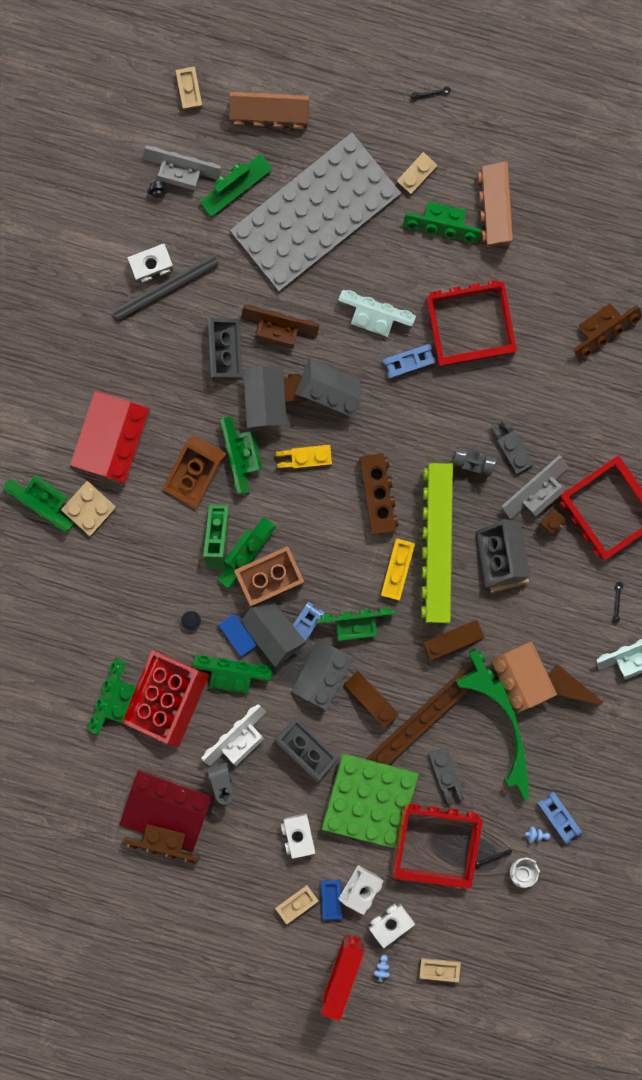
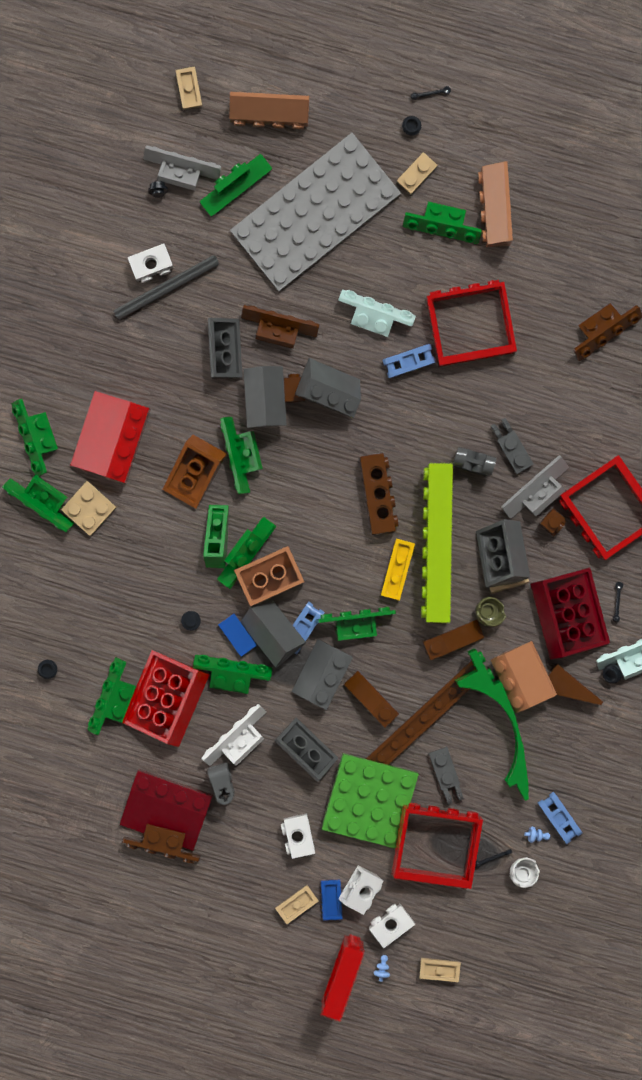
(36, 435): none -> green bracket
(47, 669): none -> black plate
(306, 457): yellow hinge -> none
(411, 125): none -> black plate
(490, 612): none -> olive hair
(570, 613): none -> dark red slope
(612, 673): none -> black plate

